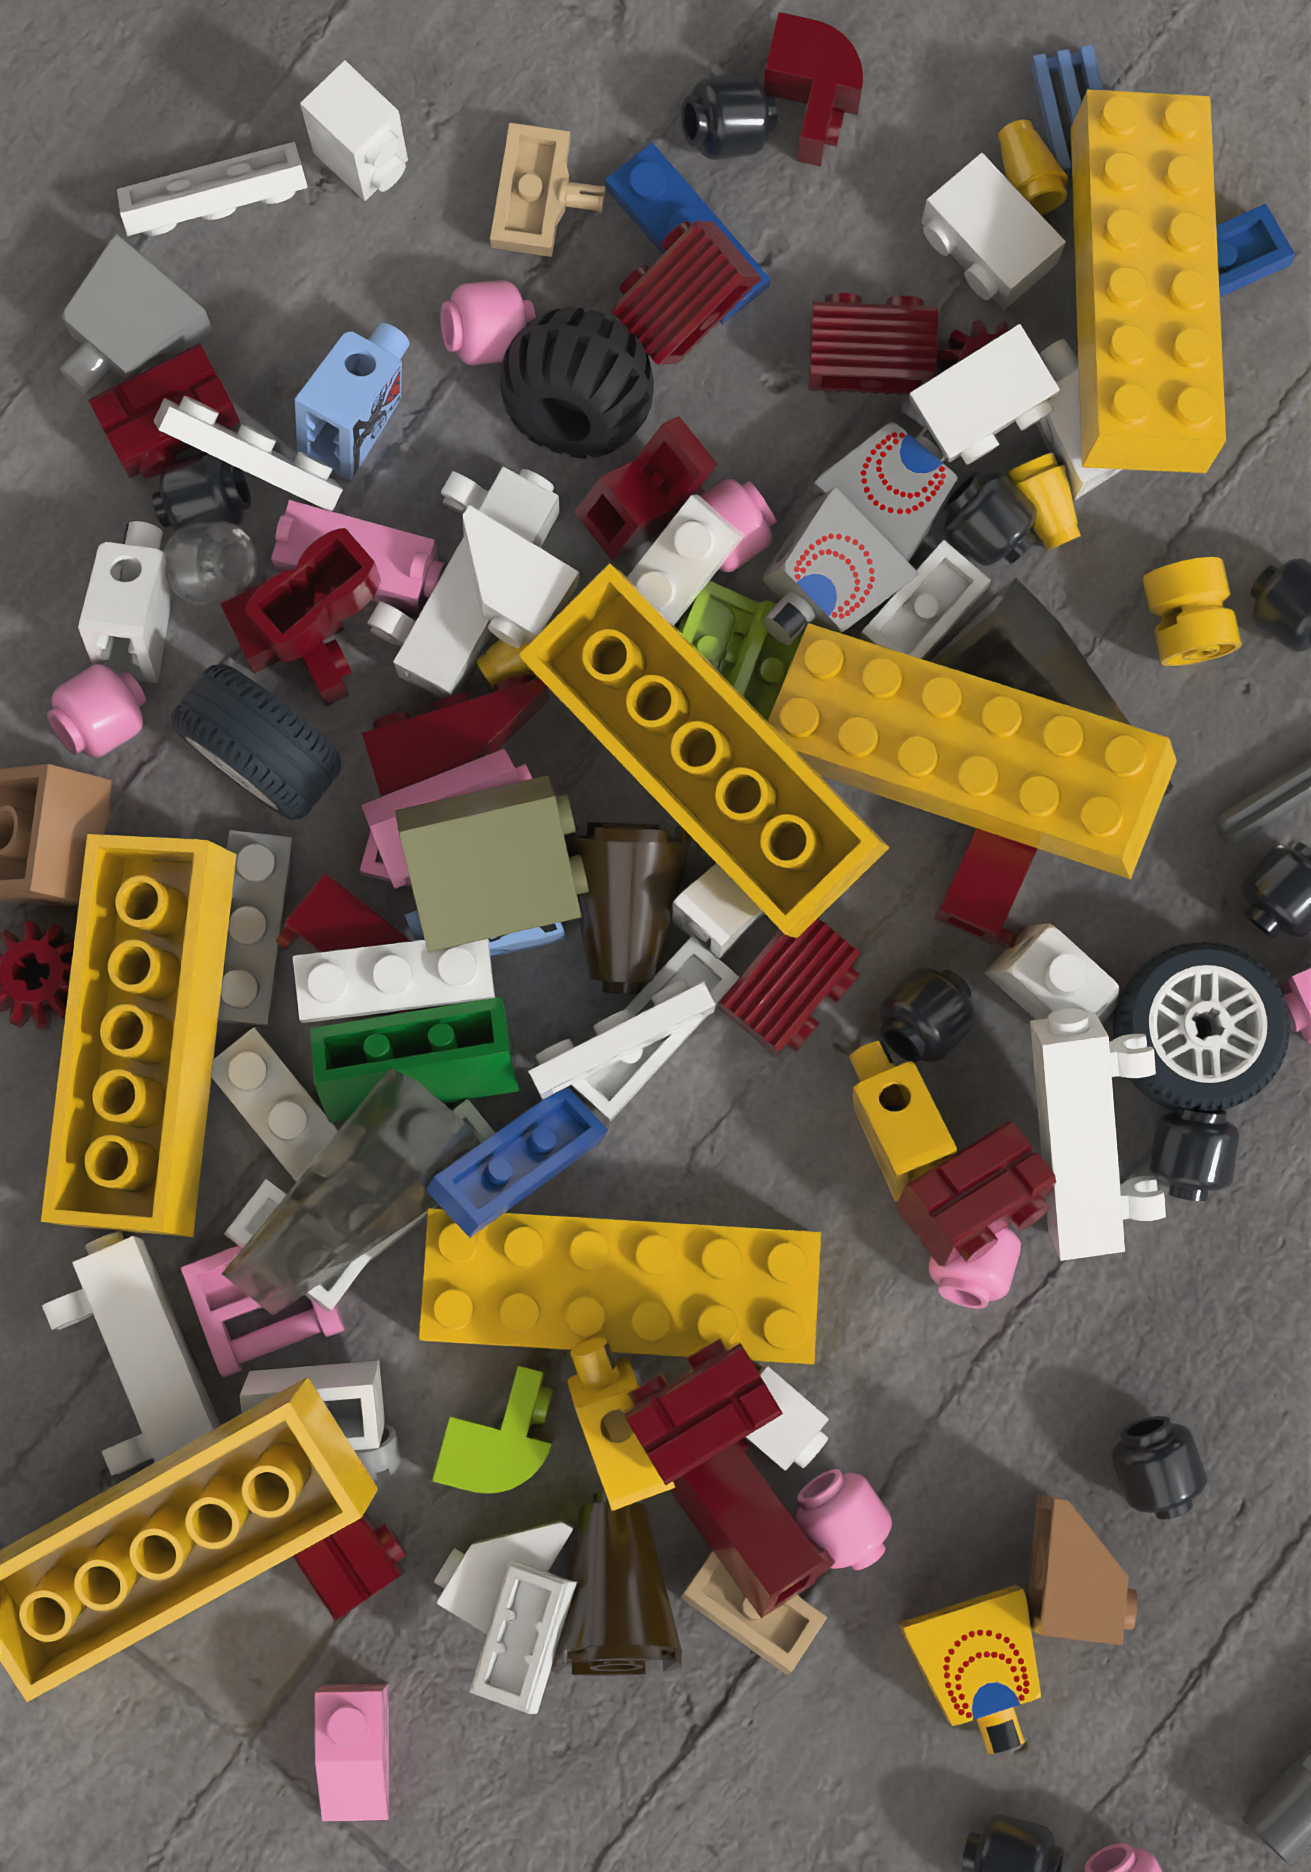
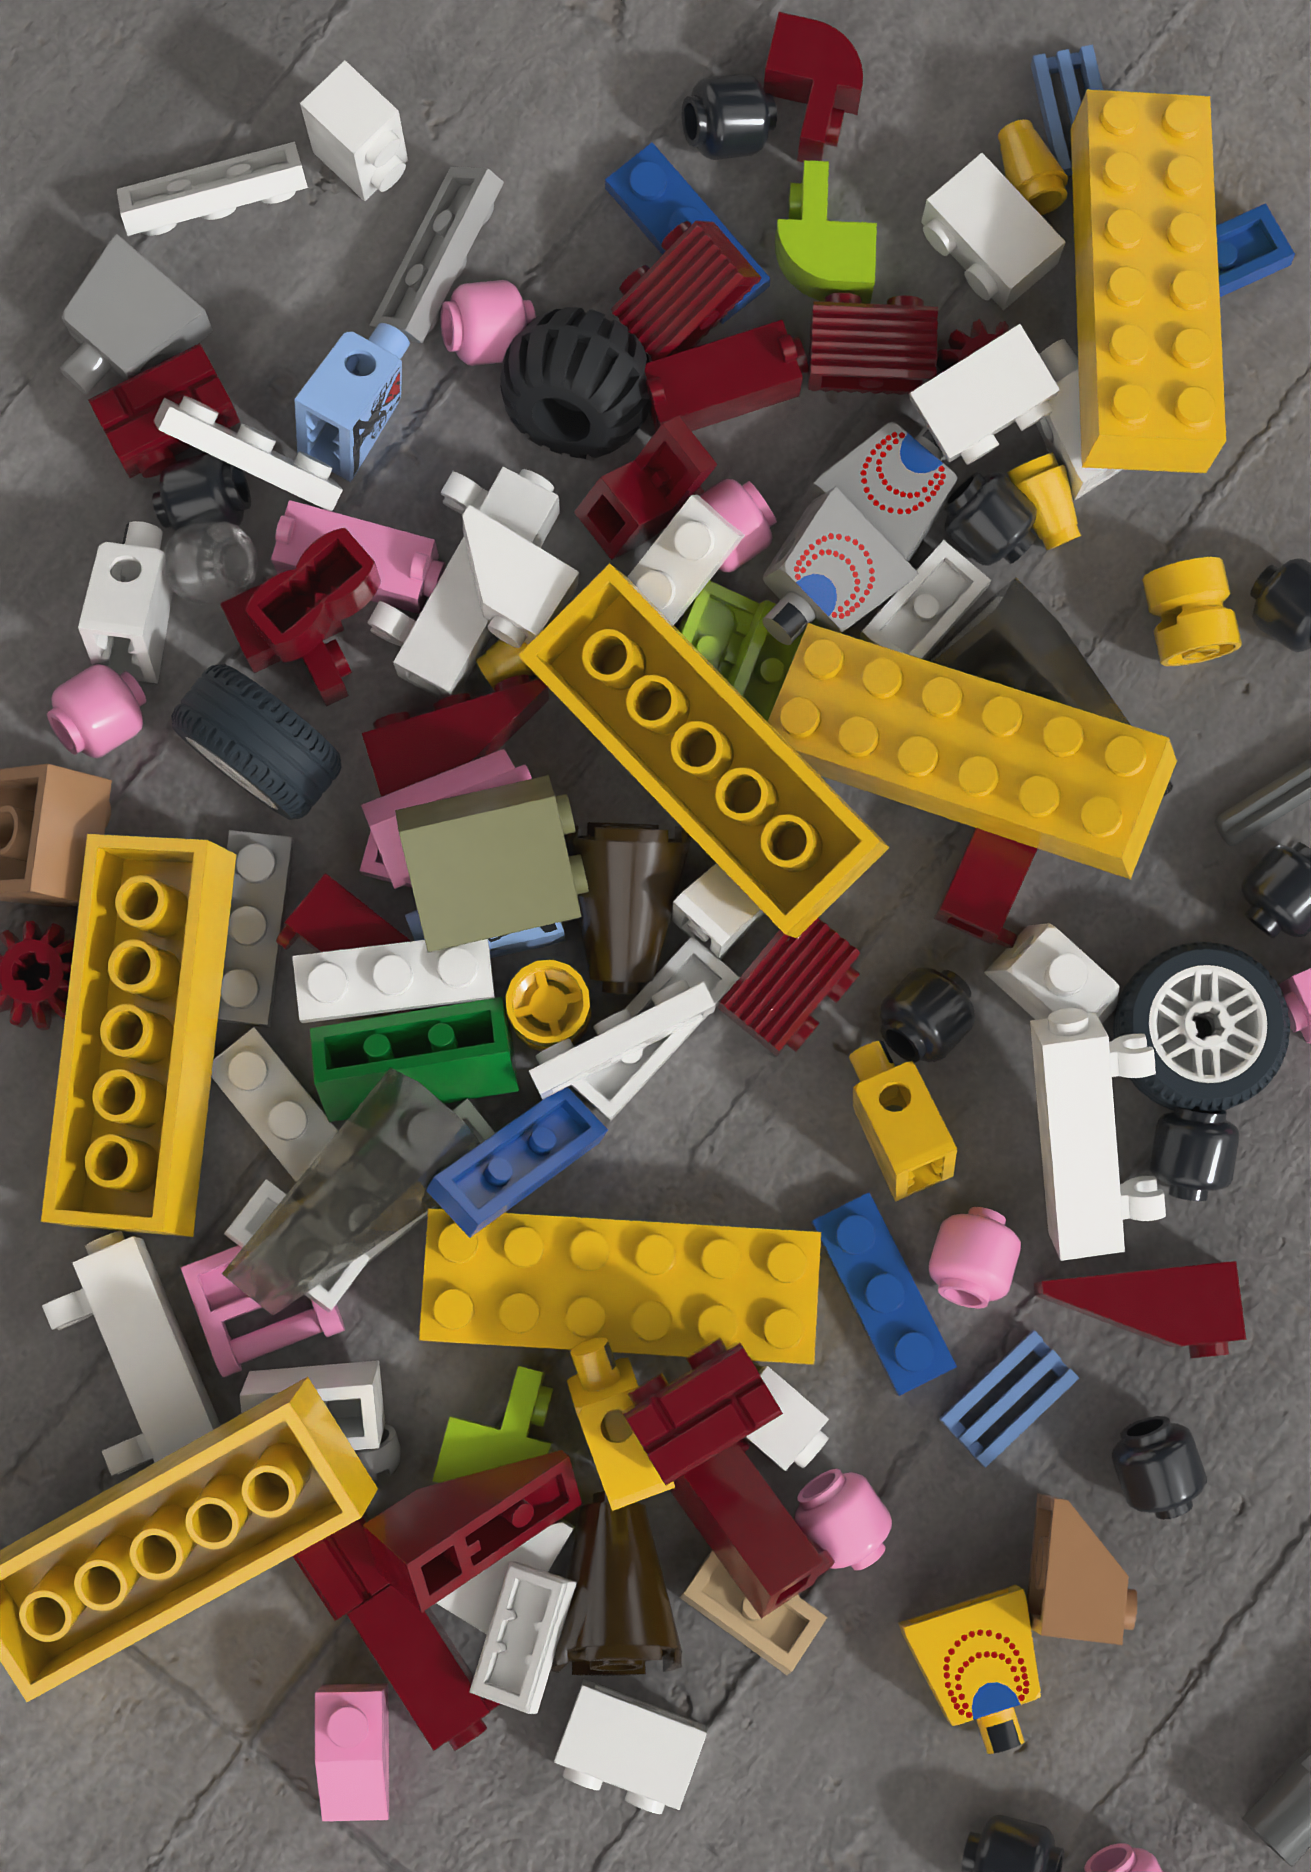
(422, 1668): none -> dark red brick
(438, 251): none -> light grey plate
(467, 1524): none -> dark red slope
(537, 190): tan plate -> none
(548, 1004): none -> yellow wheel
(629, 1747): none -> white brick
(727, 377): none -> dark red brick
(823, 254): none -> lime brick
(883, 1294): none -> blue plate
(977, 1195): dark red brick -> none
(1048, 1361): none -> medium blue tile
(1167, 1305): none -> dark red slope

